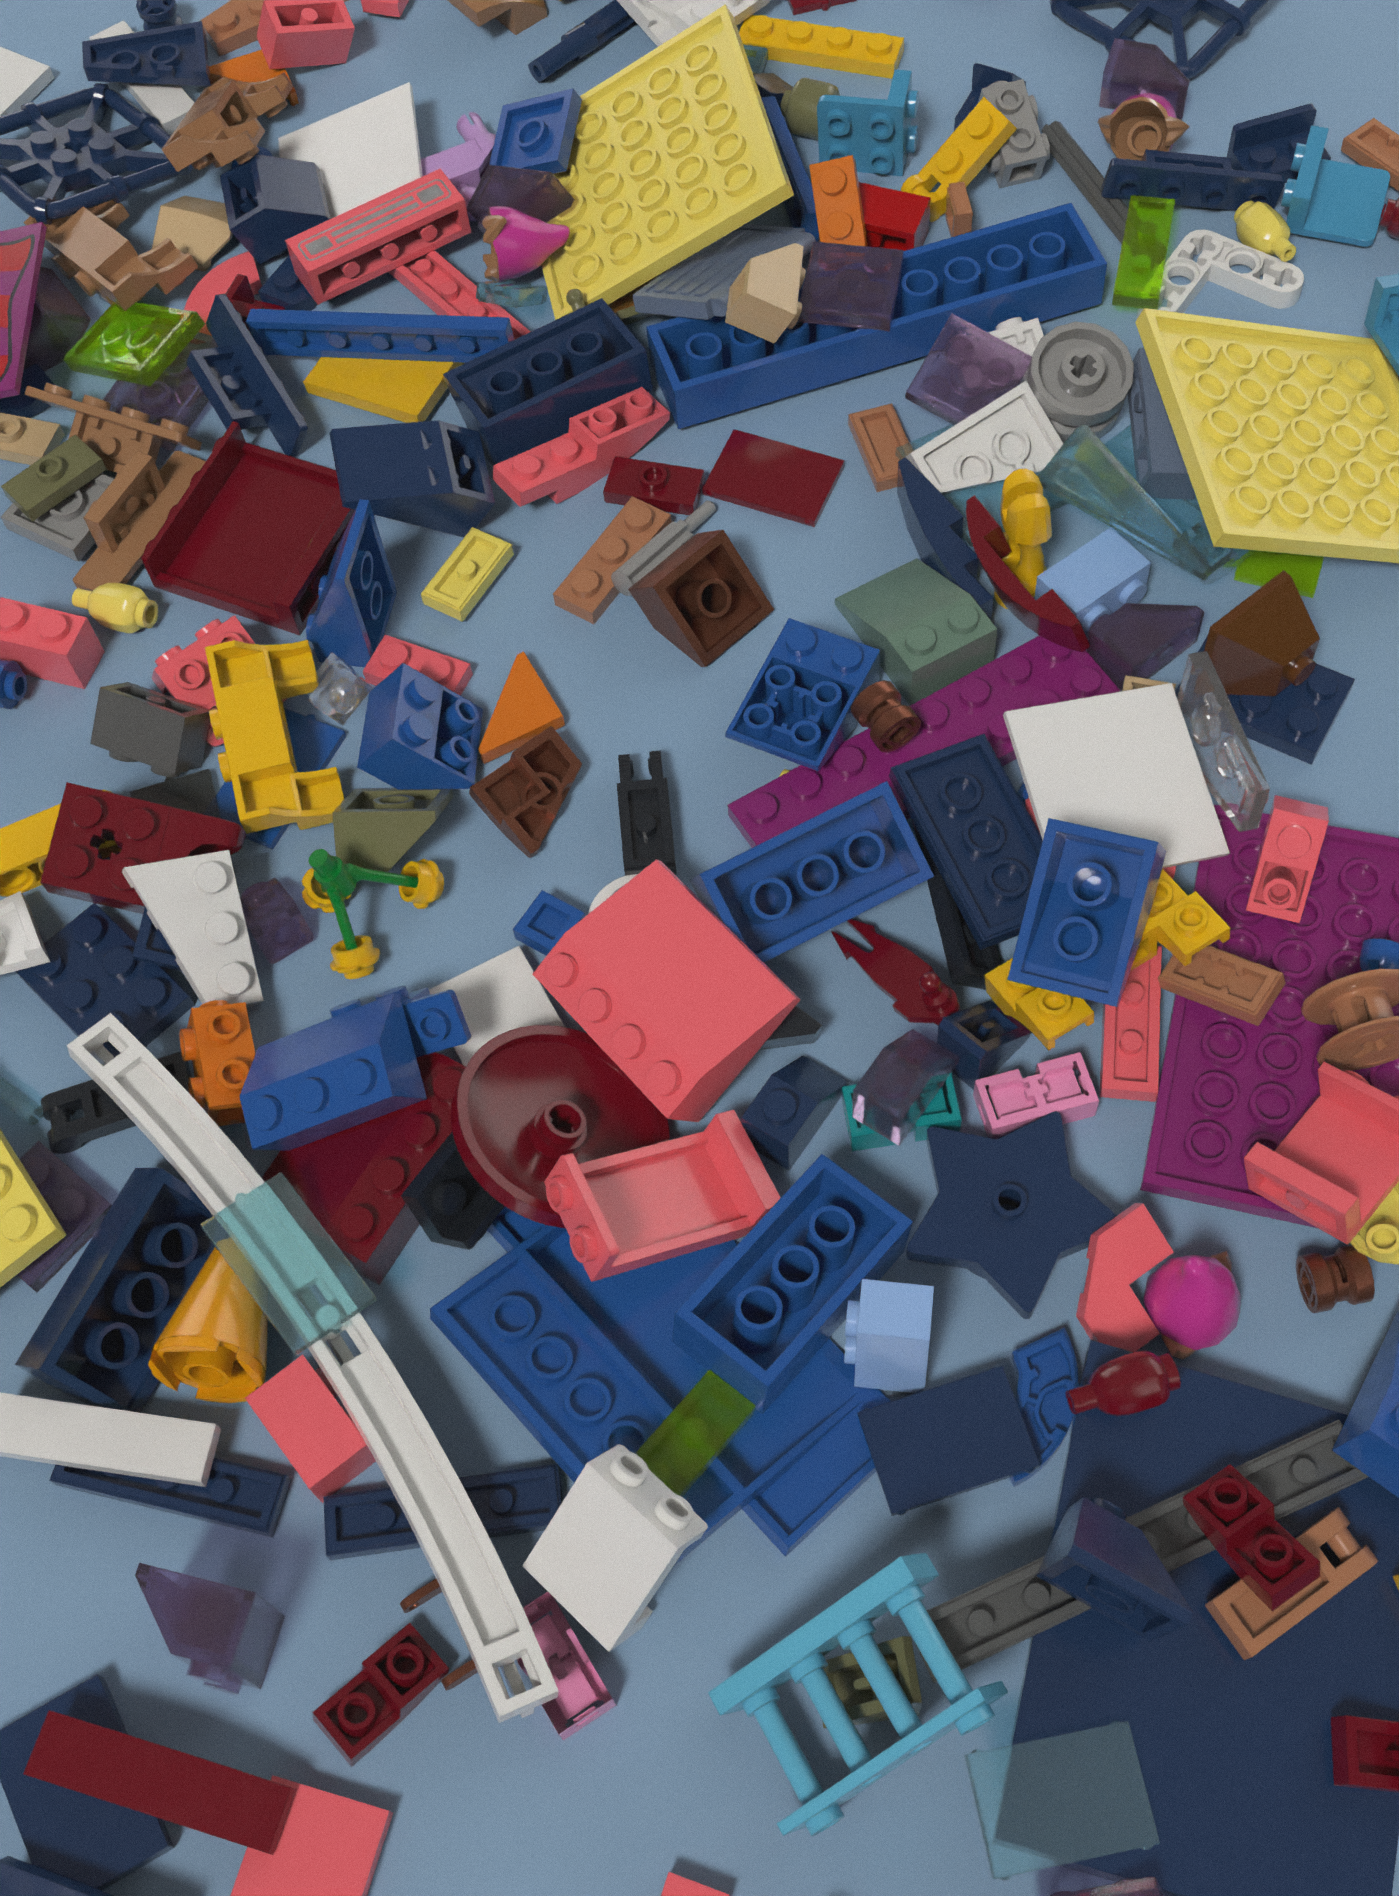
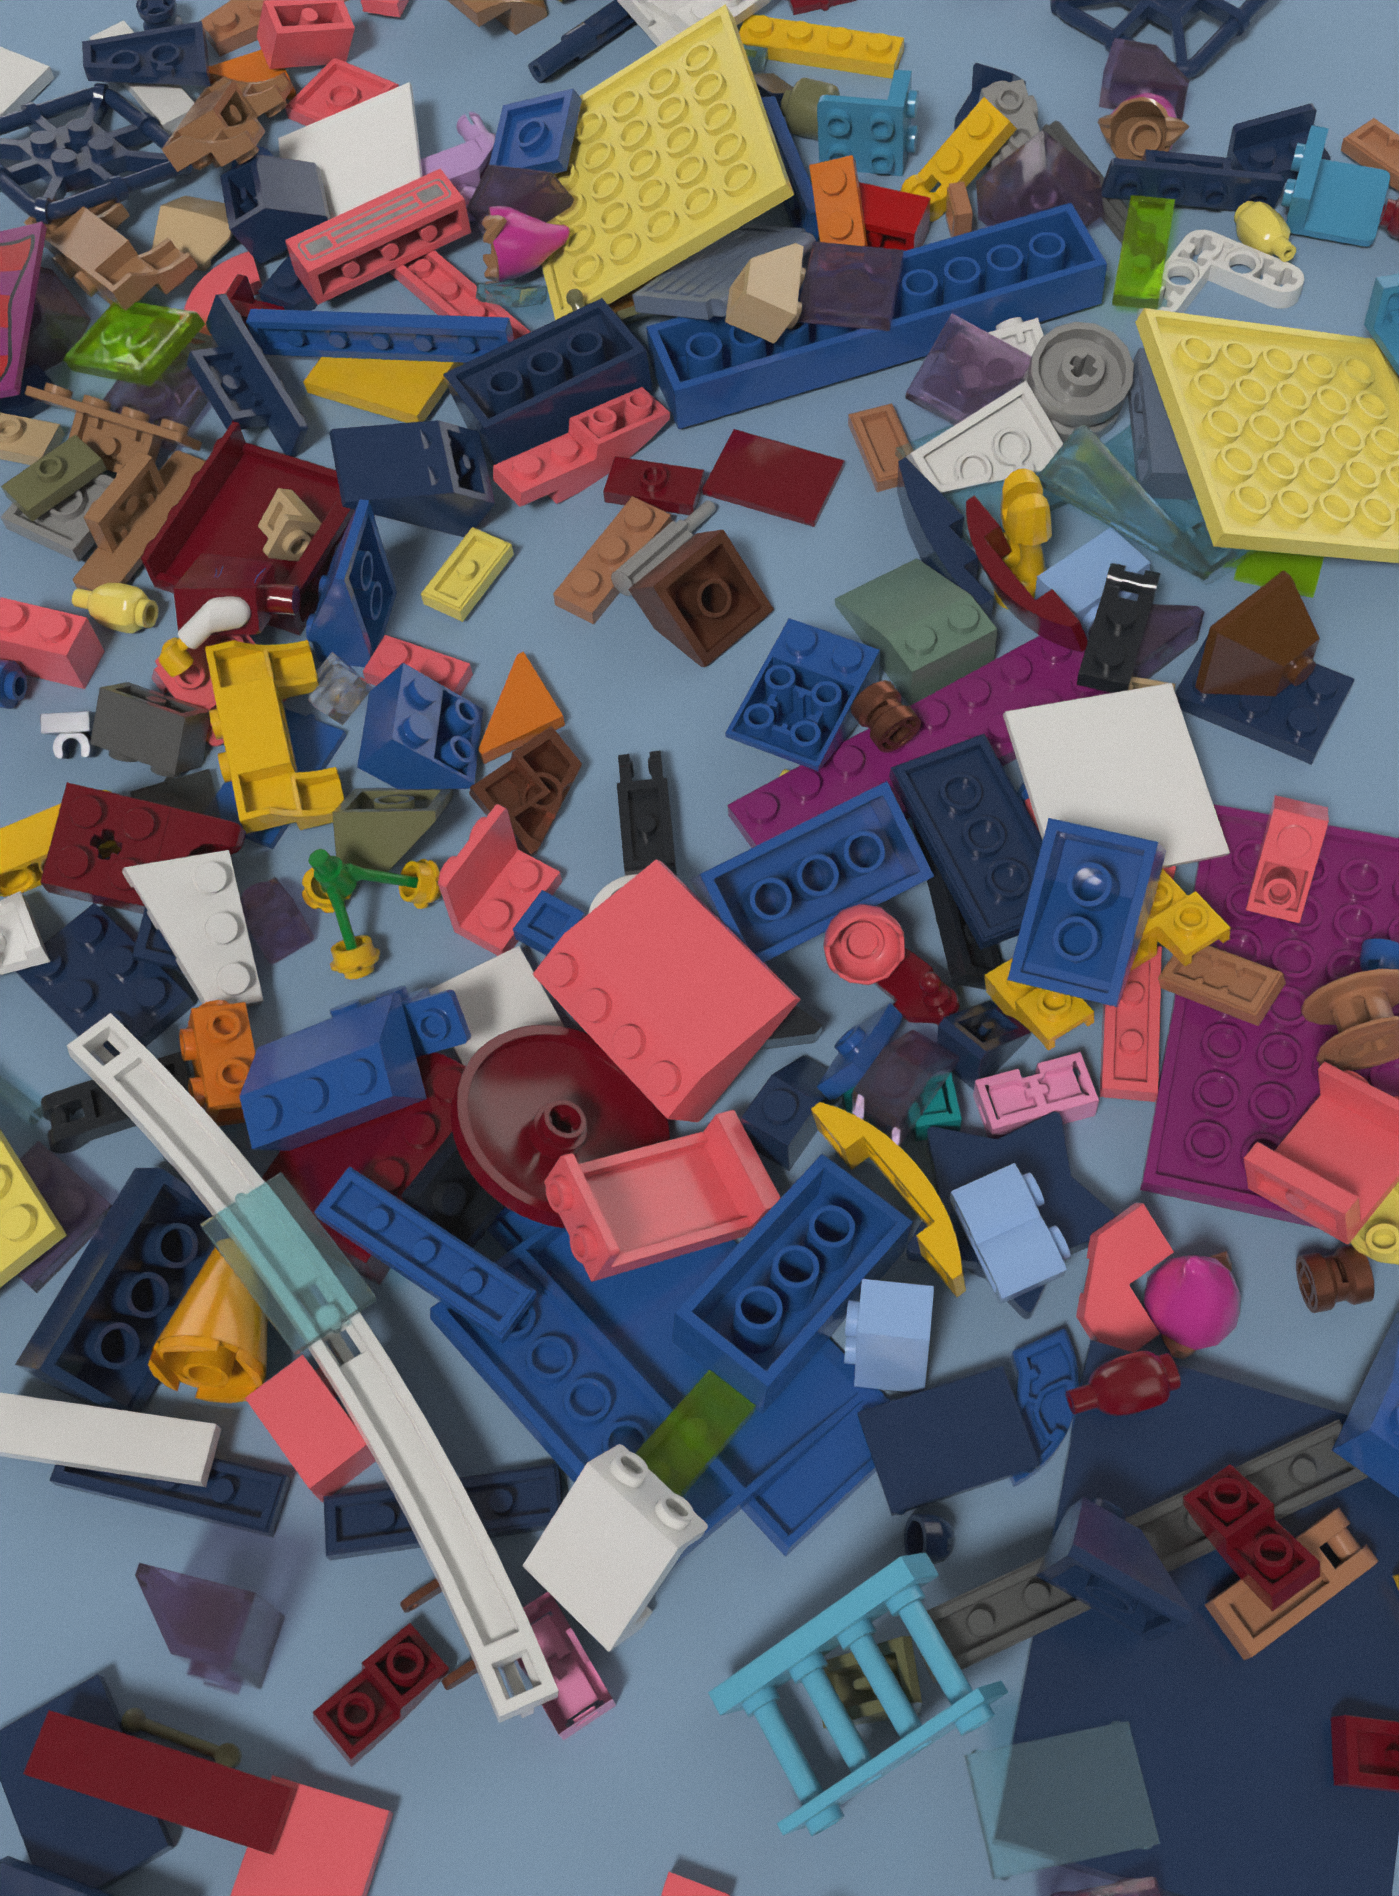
(67, 728): none -> tile
(224, 599): none -> dark red torso
(225, 1754): none -> olive hinge
(288, 526): none -> tan bracket
(334, 90): none -> coral tile
(426, 1254): none -> blue tile
(493, 883): none -> coral bracket
(858, 1051): none -> blue plate
(858, 1140): none -> yellow slope
(864, 944): none -> coral hair
(928, 1535): none -> dark blue hinge
(1009, 1233): none -> light blue brick
(1037, 179): none -> clear purple brick
(1118, 630): none -> black plate
(1221, 744): clear wing -> none

